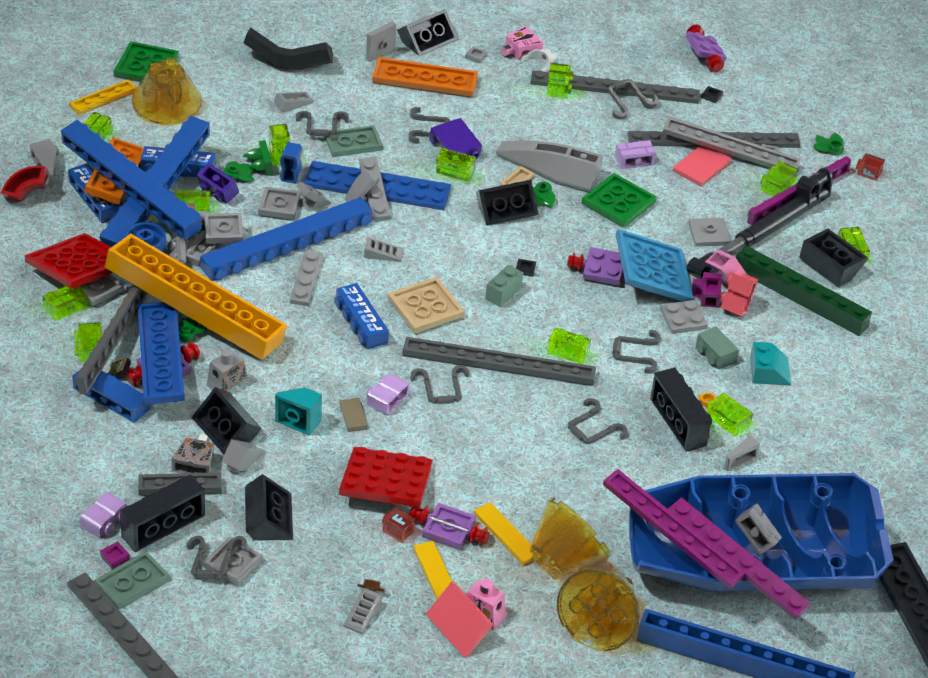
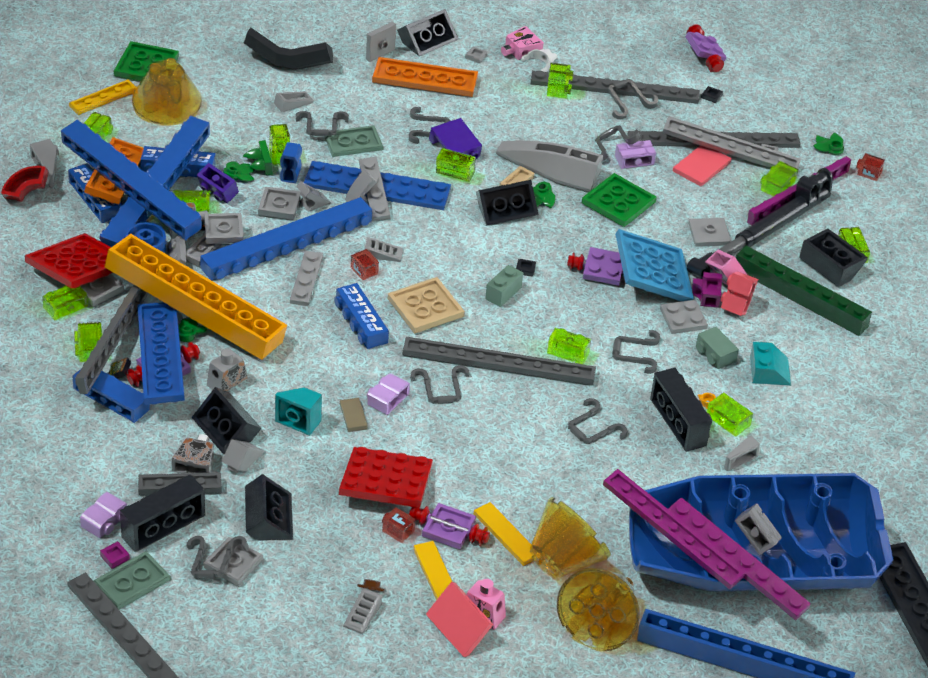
(364, 264): none -> clear red brick
(629, 140): none -> dark grey piece

